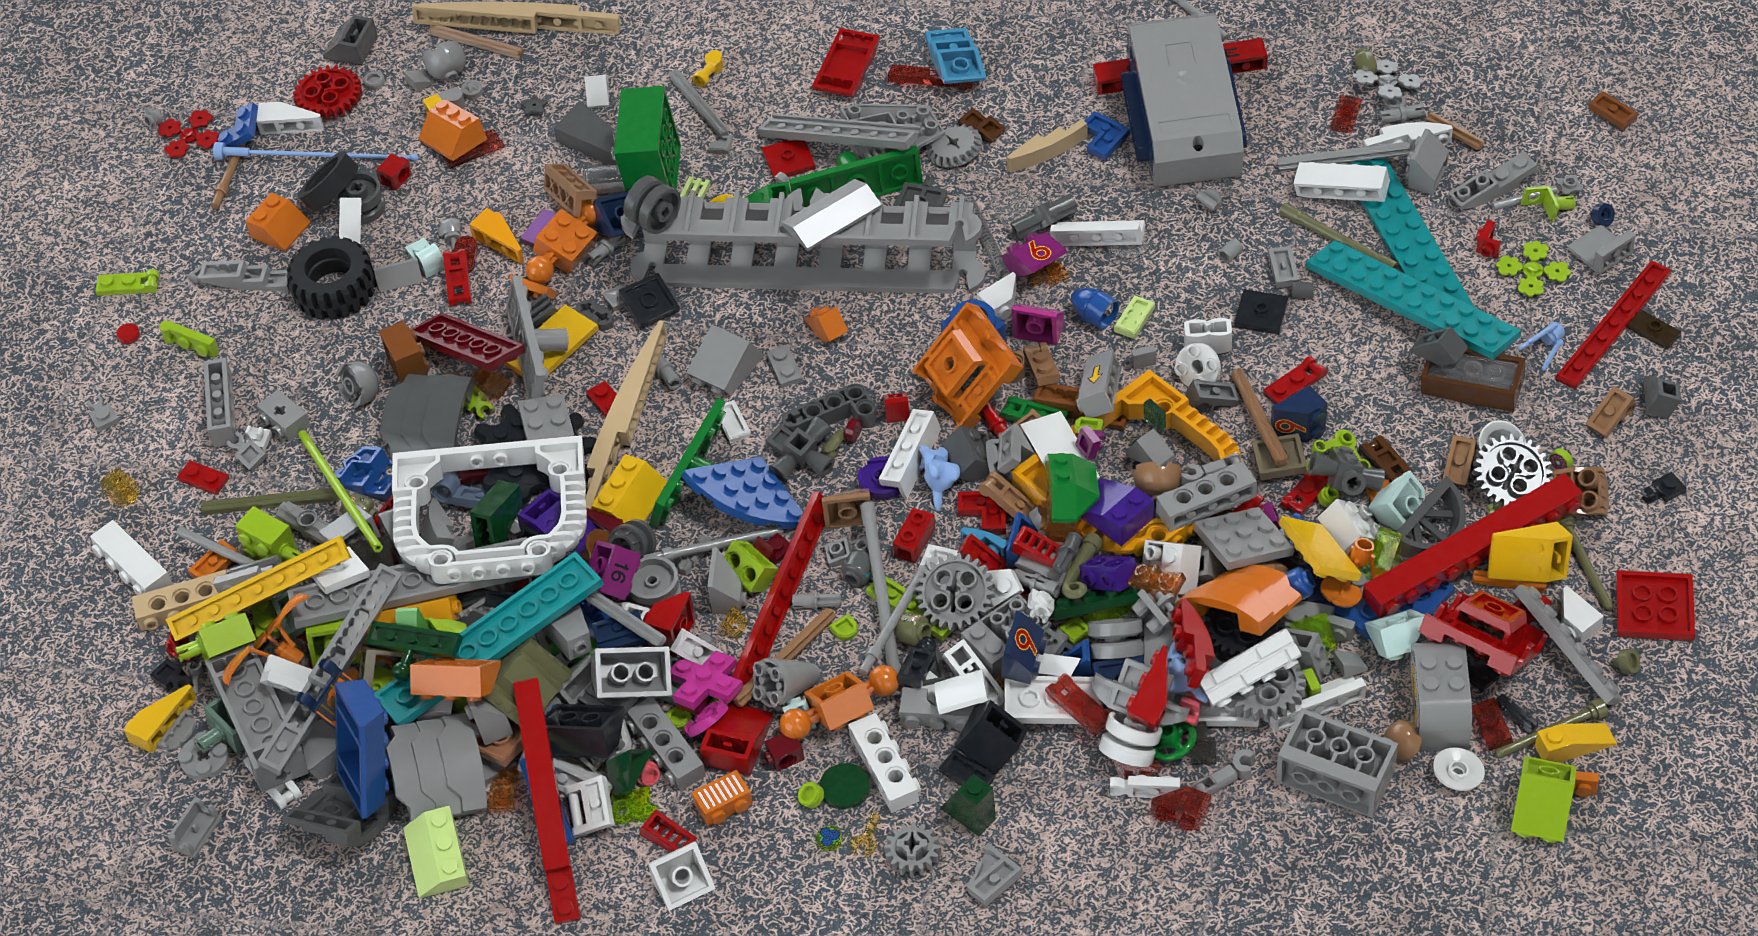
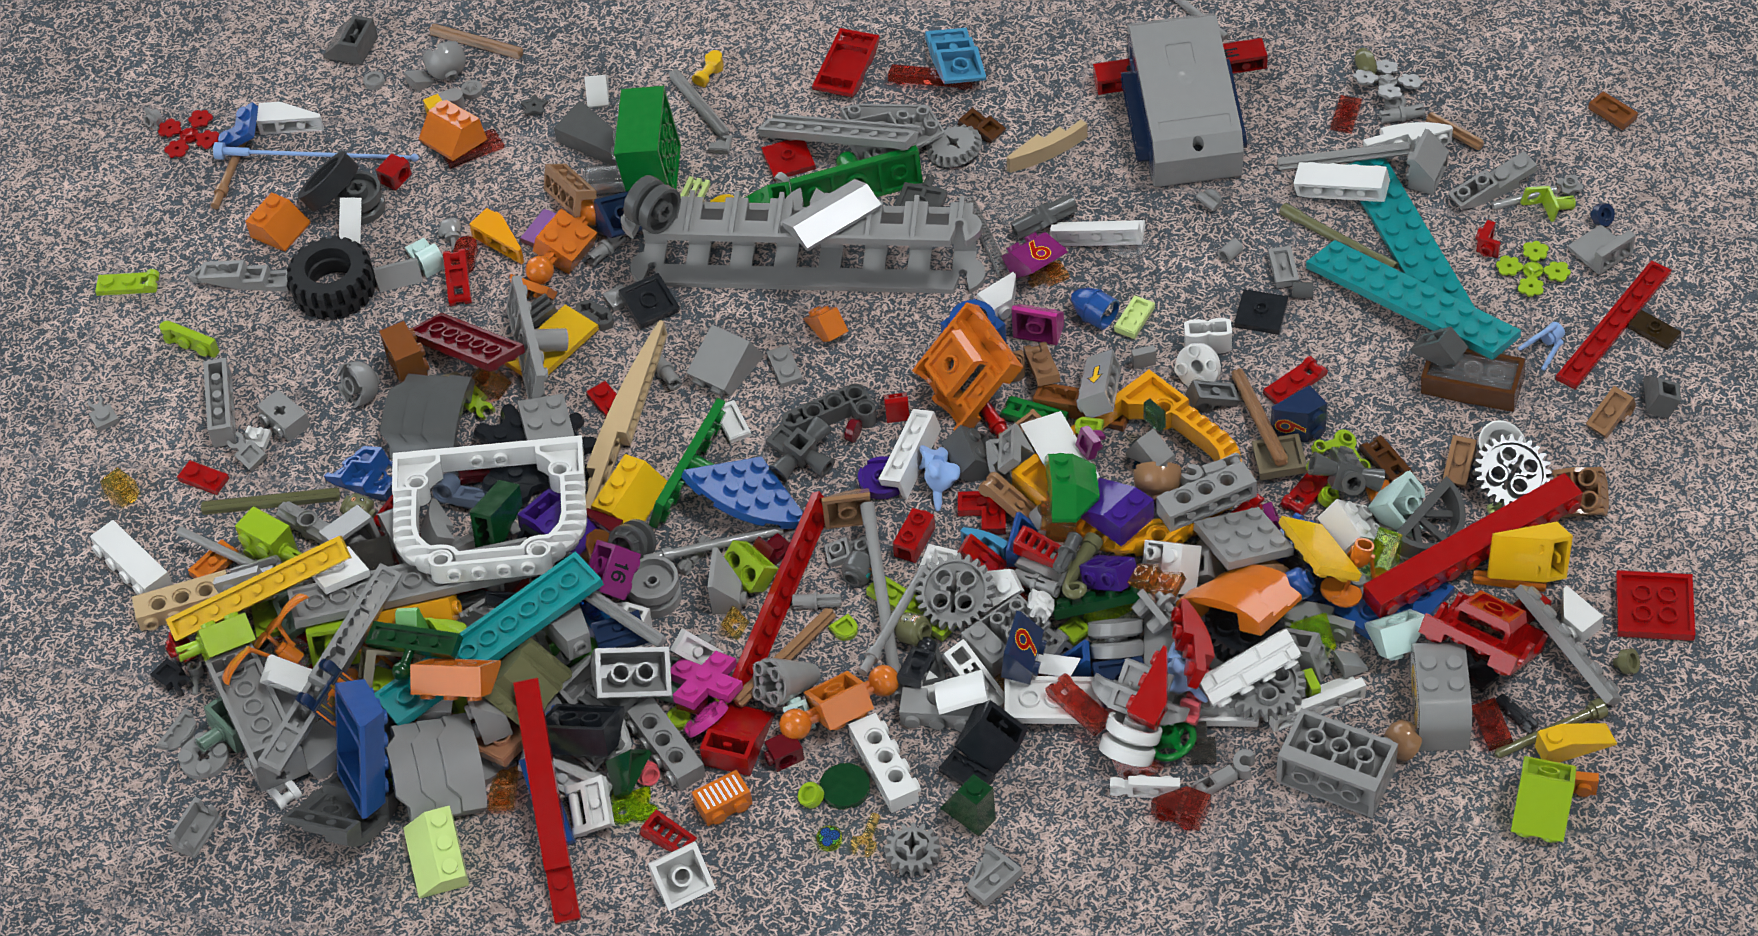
(128, 333): red tile -> none
(154, 720): yellow slope -> none
(328, 91): red gear -> none
(340, 491): lime piece -> none
(516, 17): tan slope -> none
(670, 617): red slope -> none
(833, 443): olive arm -> none
(1107, 134): blue plate -> none
(1461, 761): white dish -> none
(1560, 459): tile -> none
(1568, 523): olive piece -> none
(1665, 487): black plate -> none

